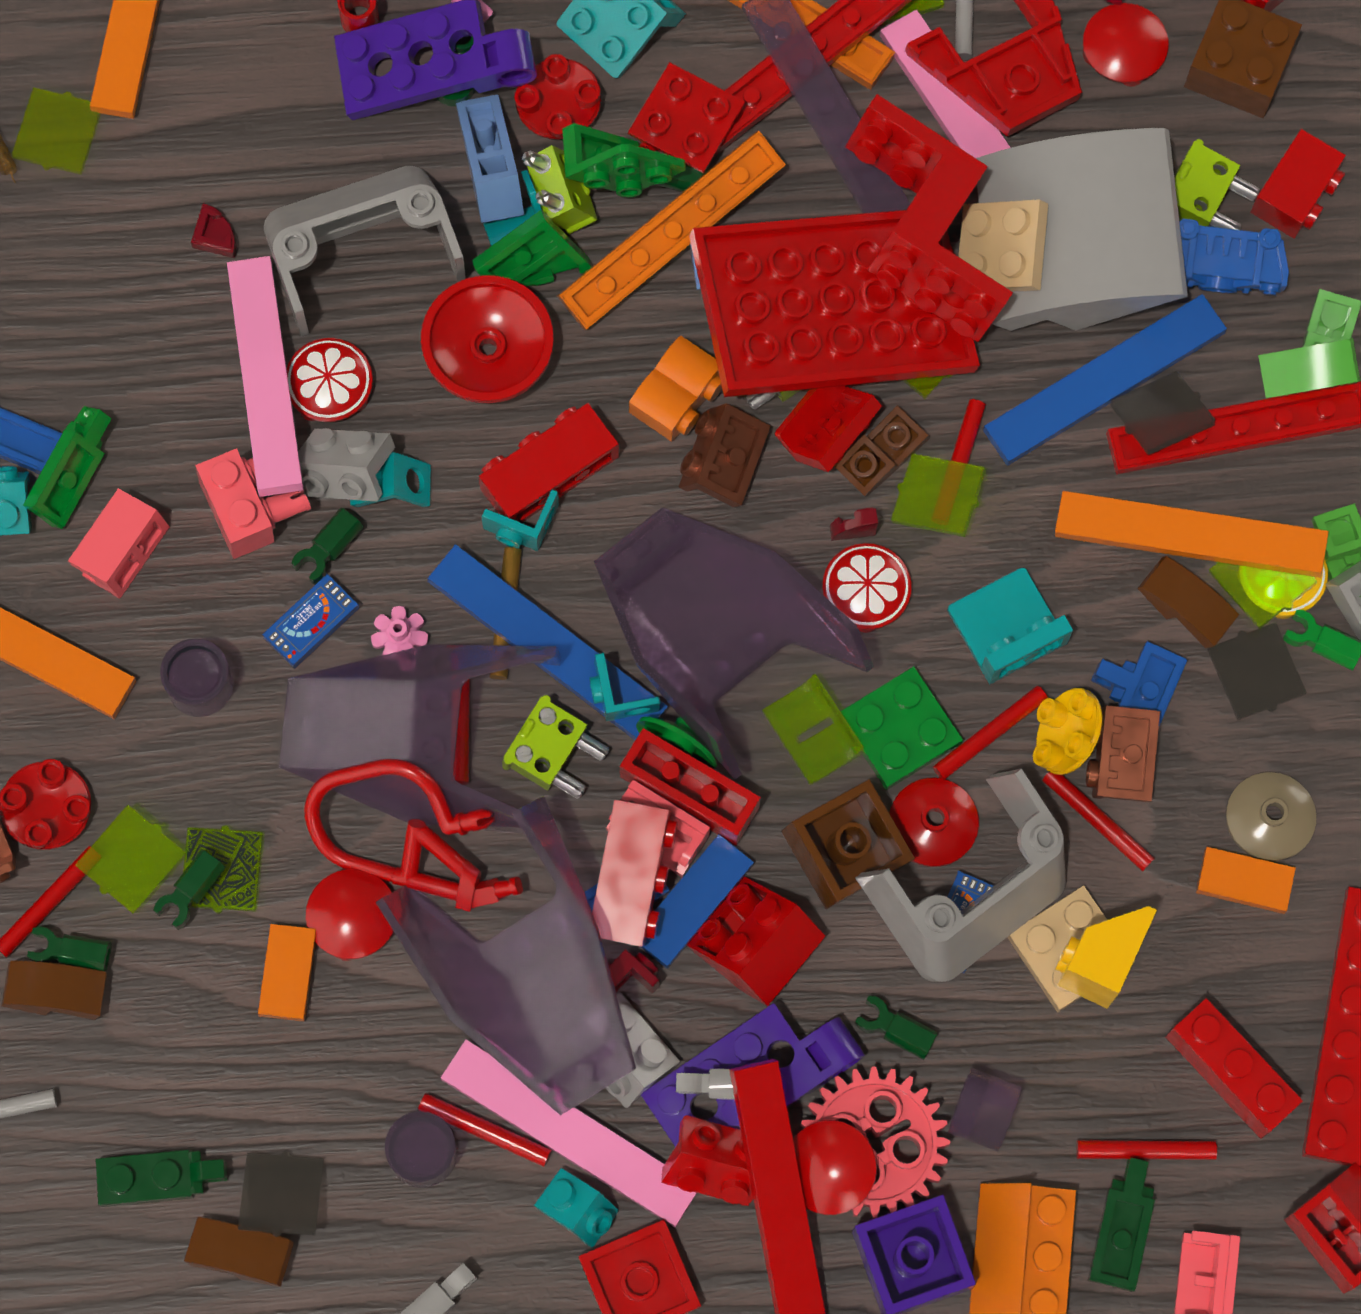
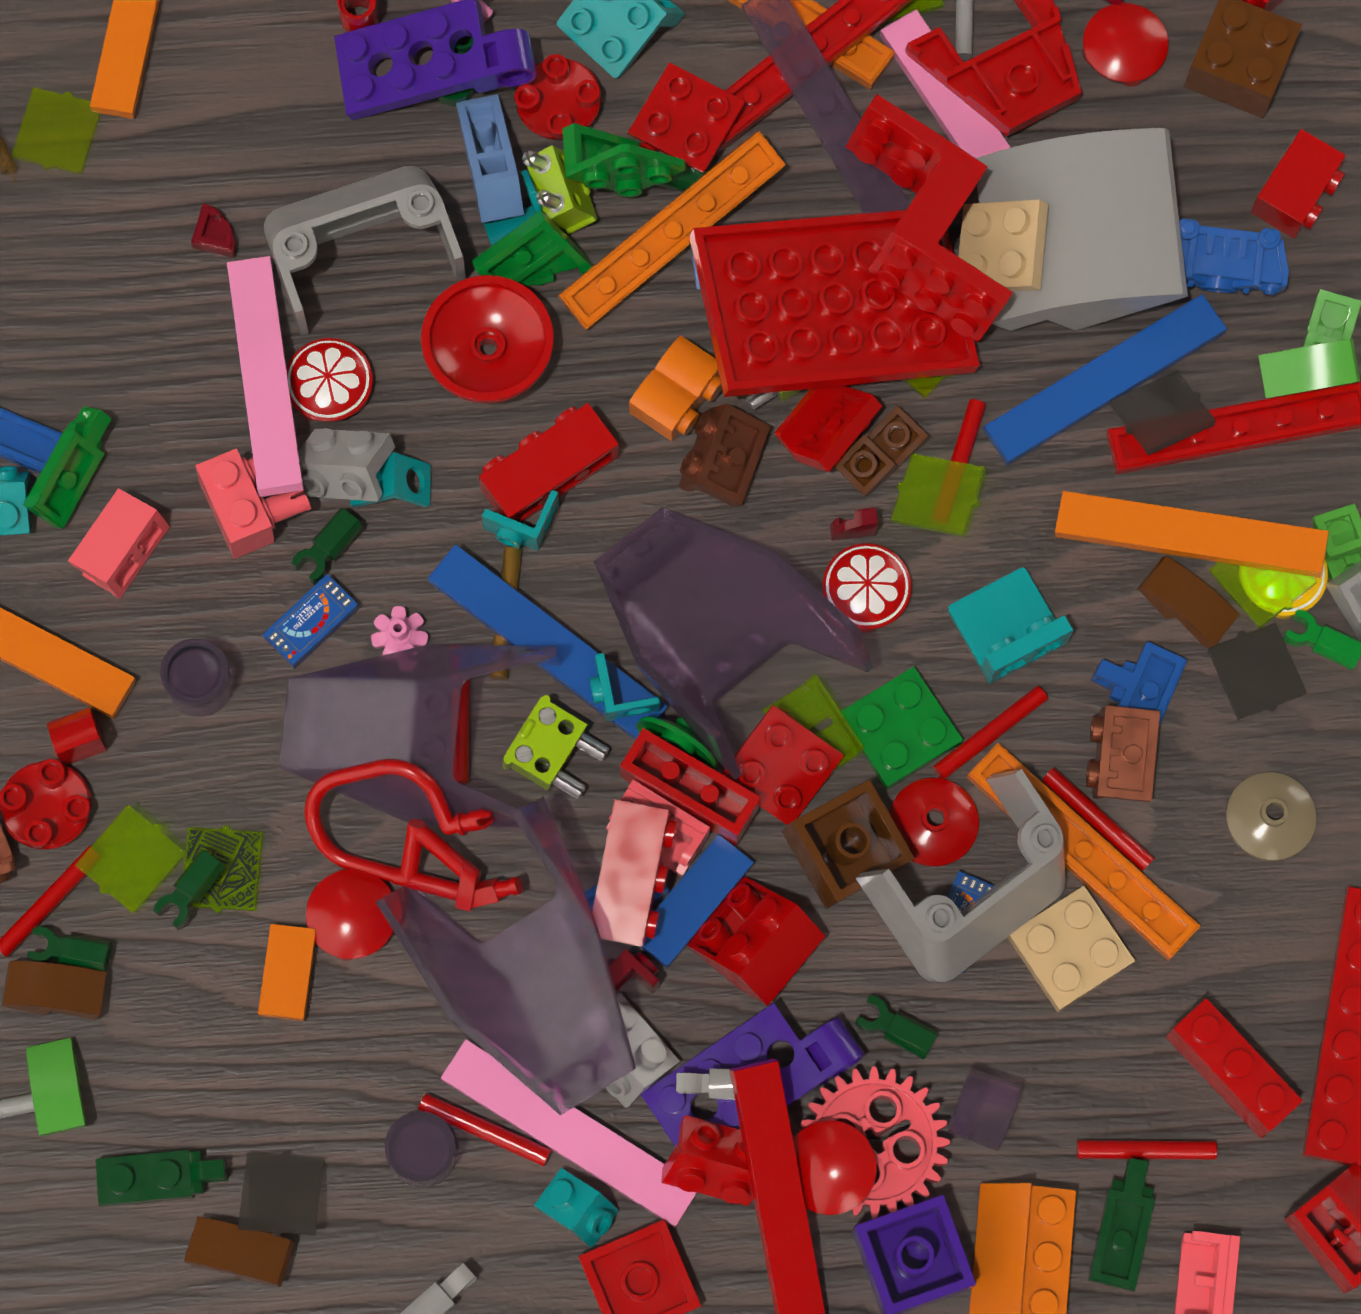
(55, 1087): none -> bright green slope
(76, 736): none -> red brick
(784, 764): none -> red hinge
(1067, 730): yellow dish -> none
(1100, 865): none -> orange tile
(1103, 956): yellow slope -> none
(1203, 189): lime piece -> none
(1245, 880): orange tile -> none

